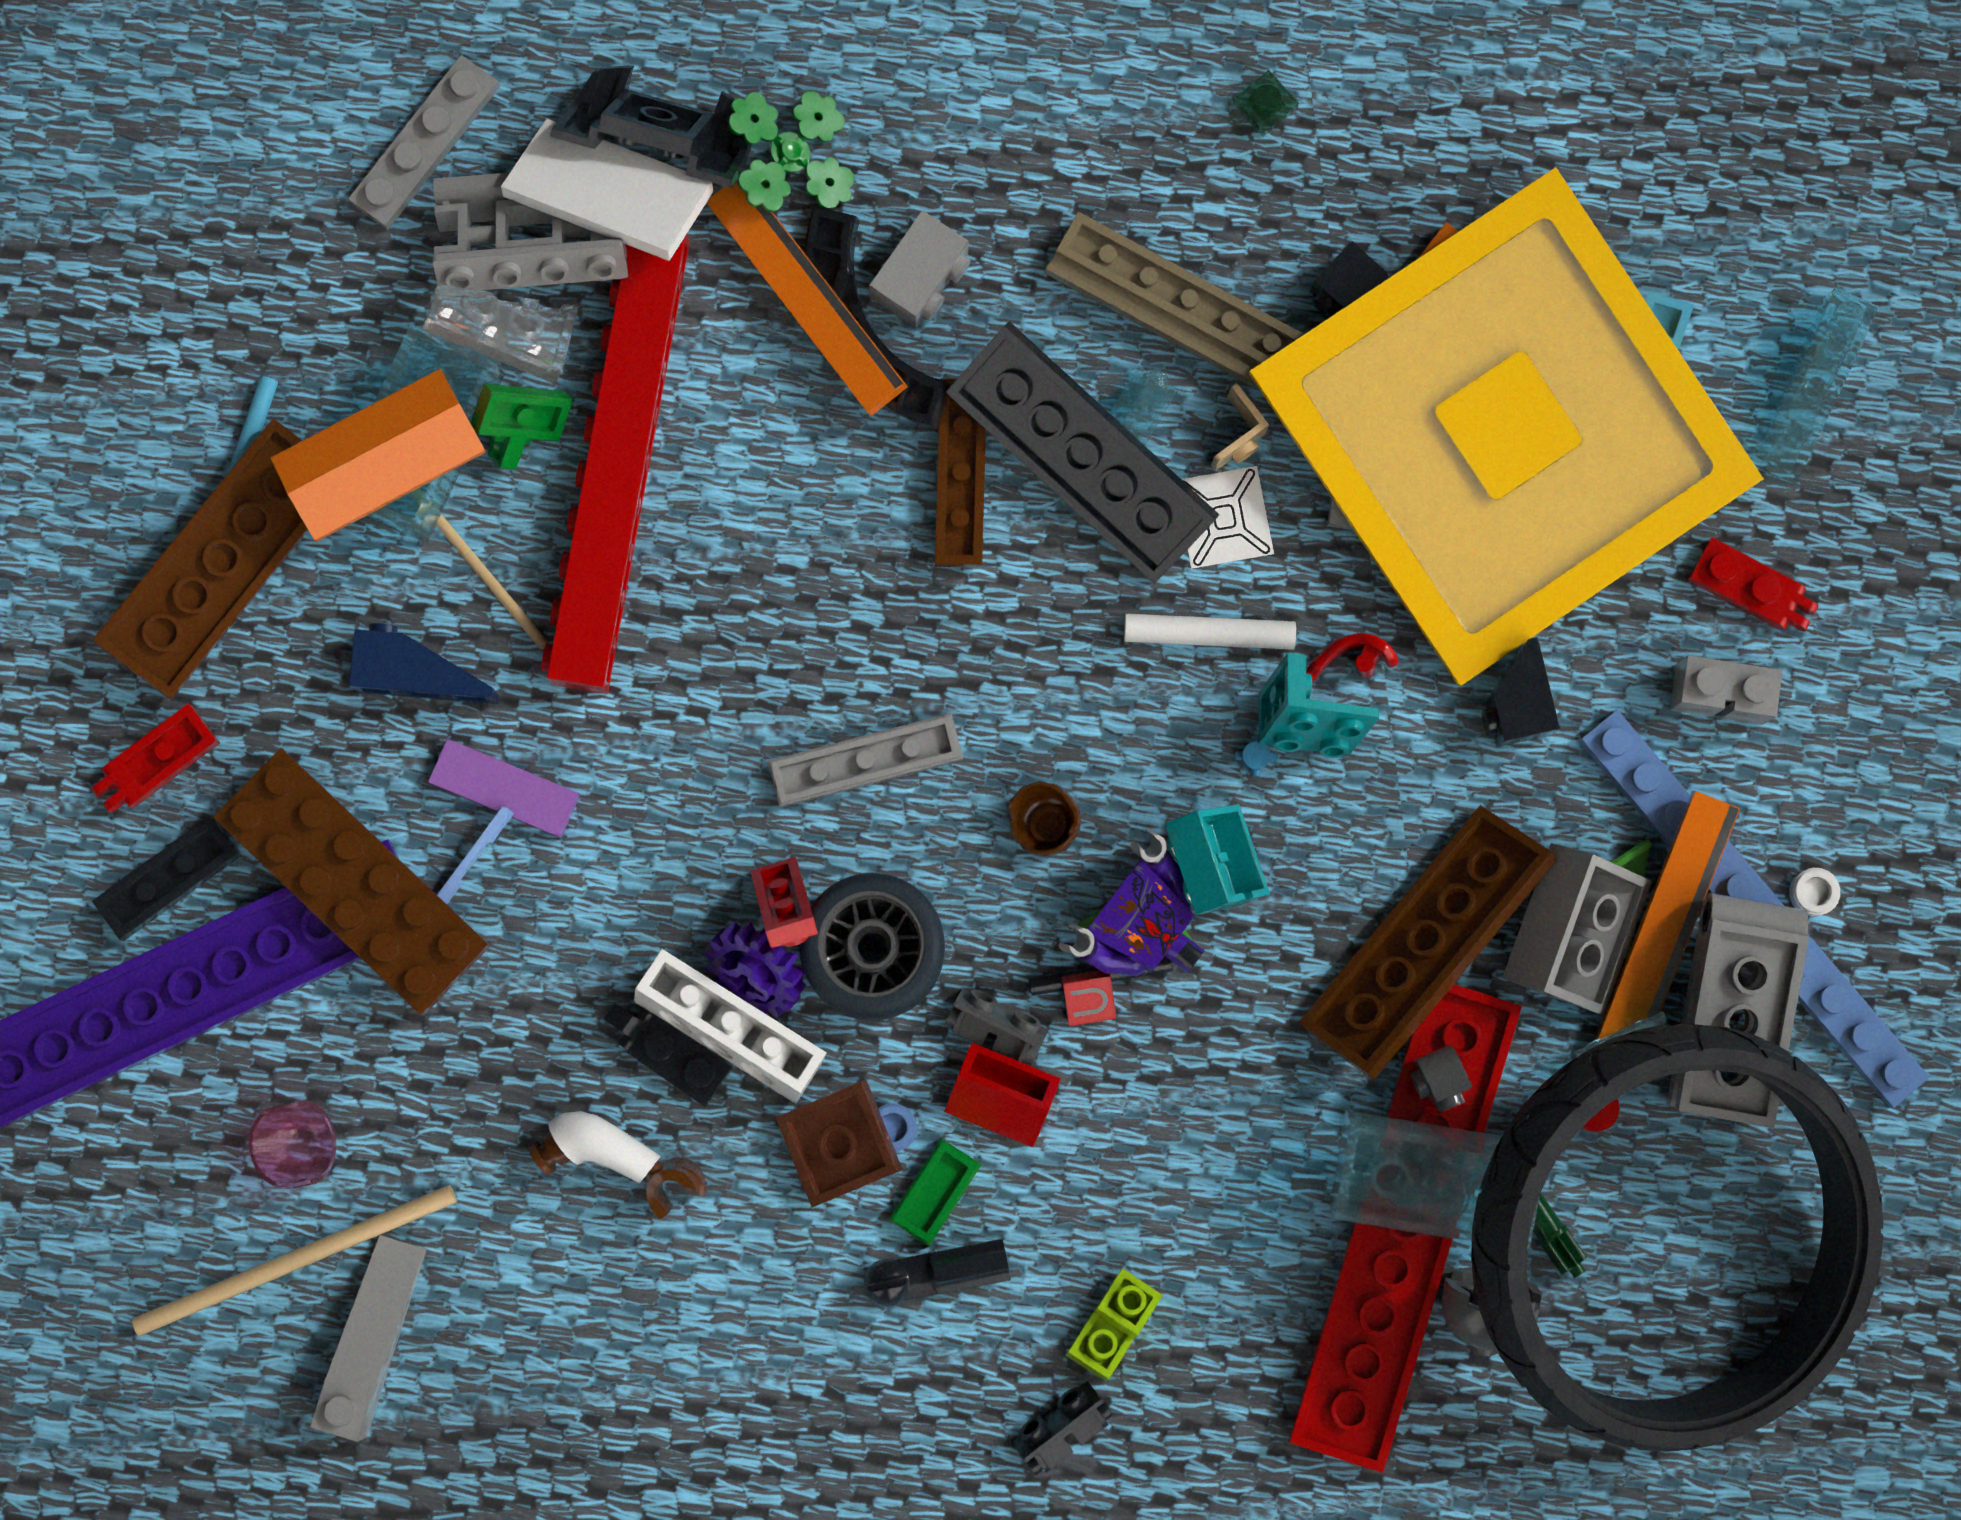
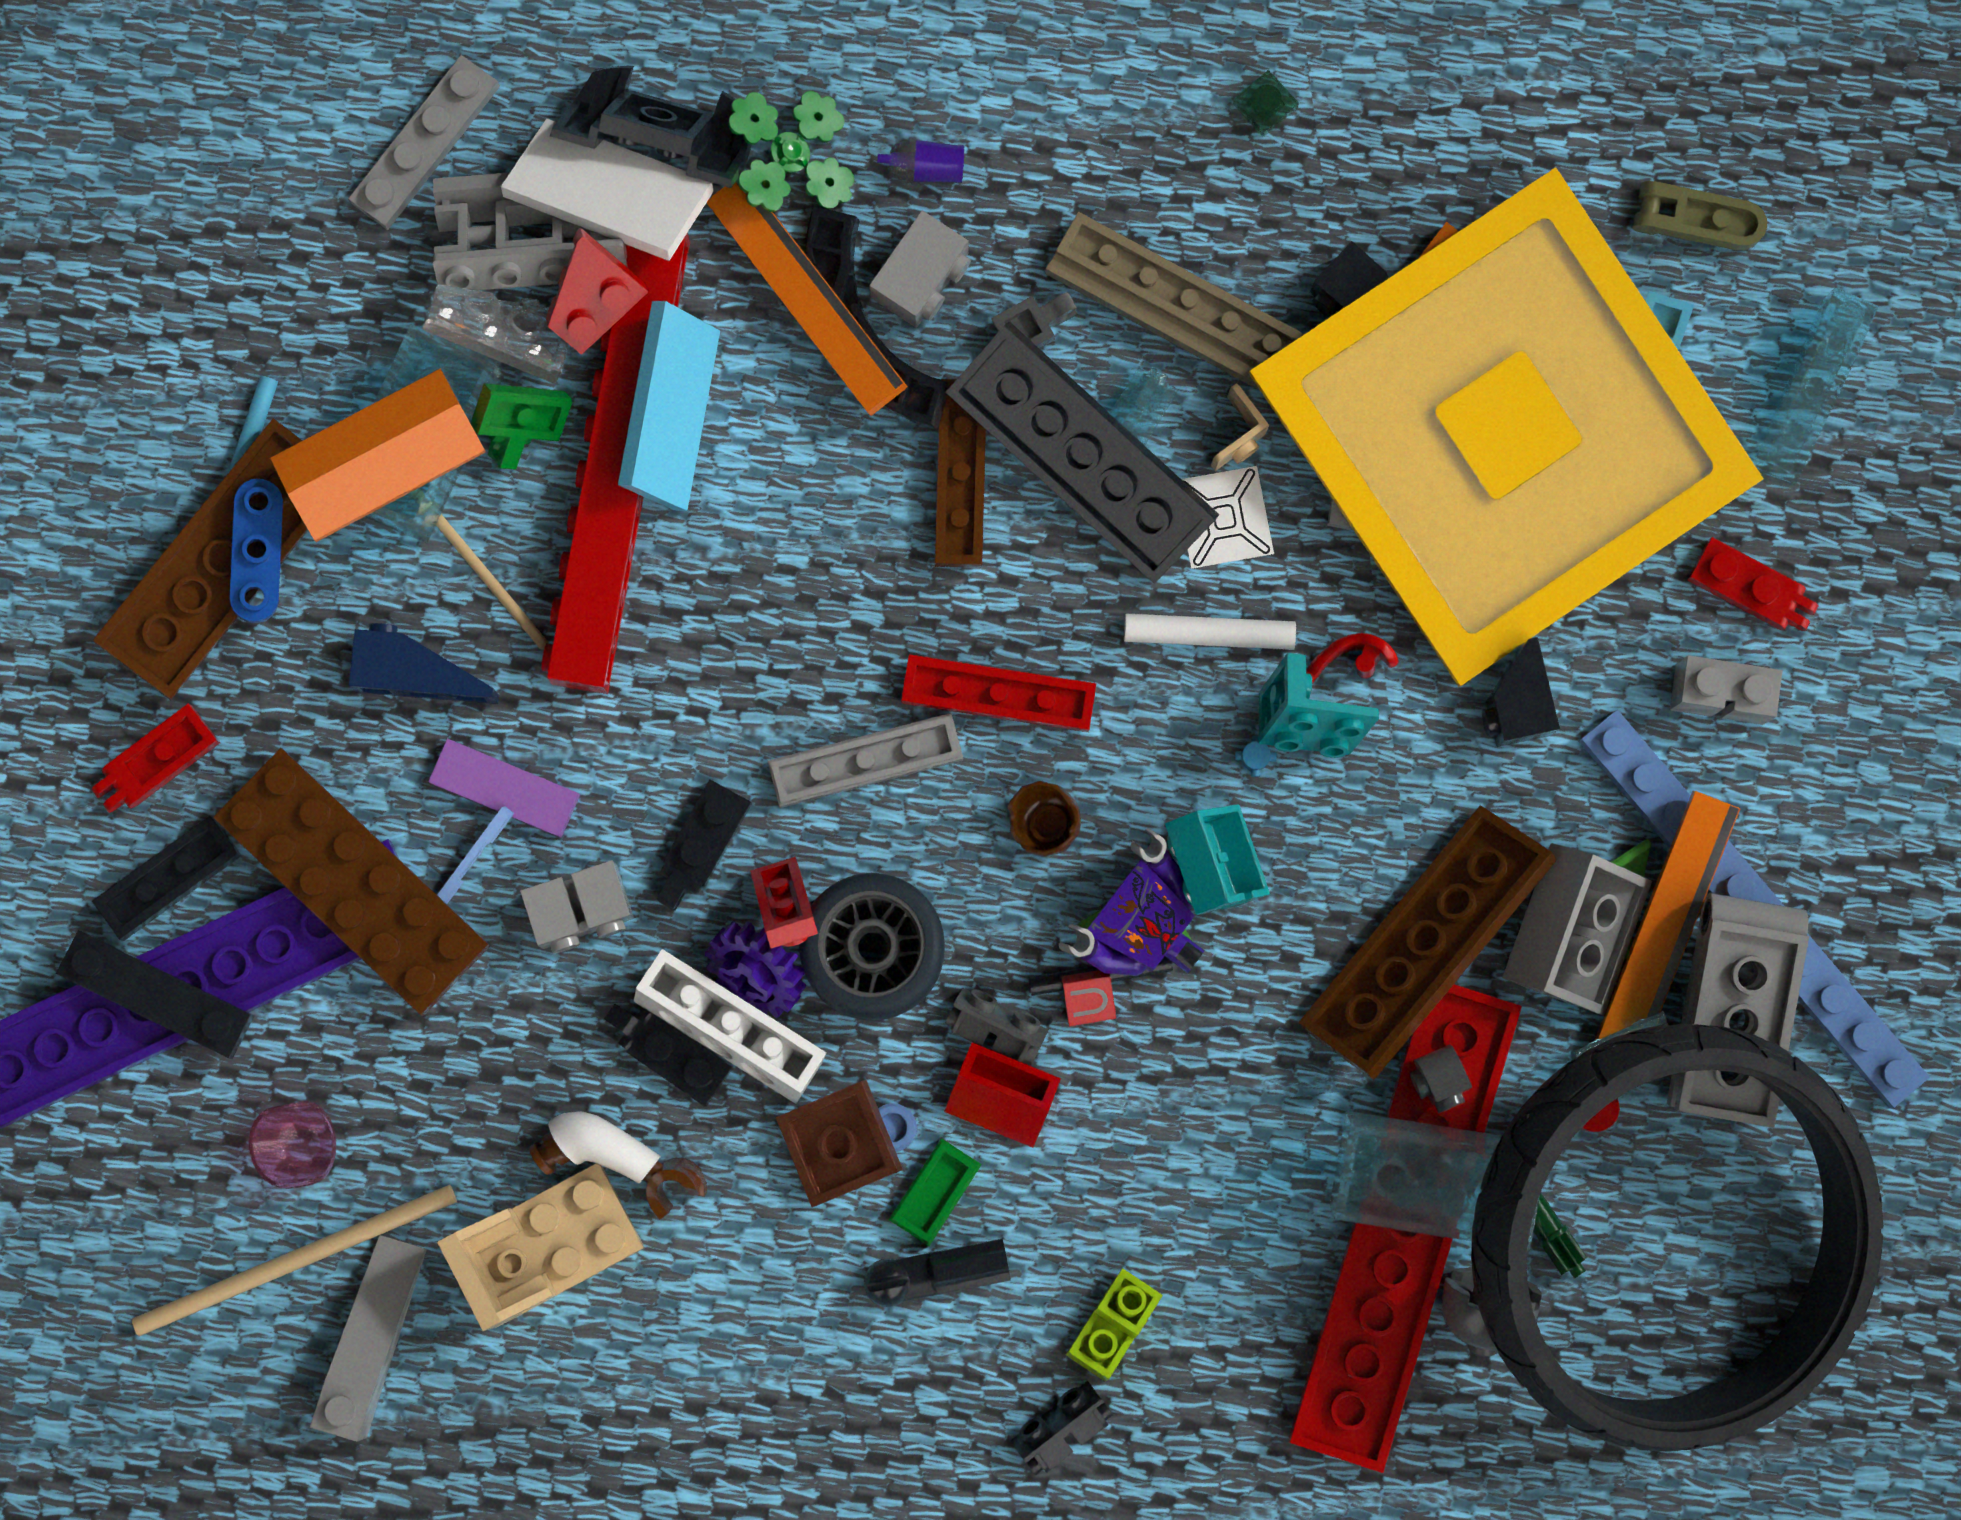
(155, 994): none -> black plate
(251, 572): none -> blue plate
(540, 1247): none -> tan bracket
(577, 907): none -> light grey piece
(591, 294): none -> wing
(669, 406): none -> medium azure tile
(701, 842): none -> black hinge
(925, 161): none -> dark purple piece
(998, 693): none -> red plate
(1035, 320): none -> dark grey plate
(1700, 216): none -> olive plate
(1815, 891): white tile -> none

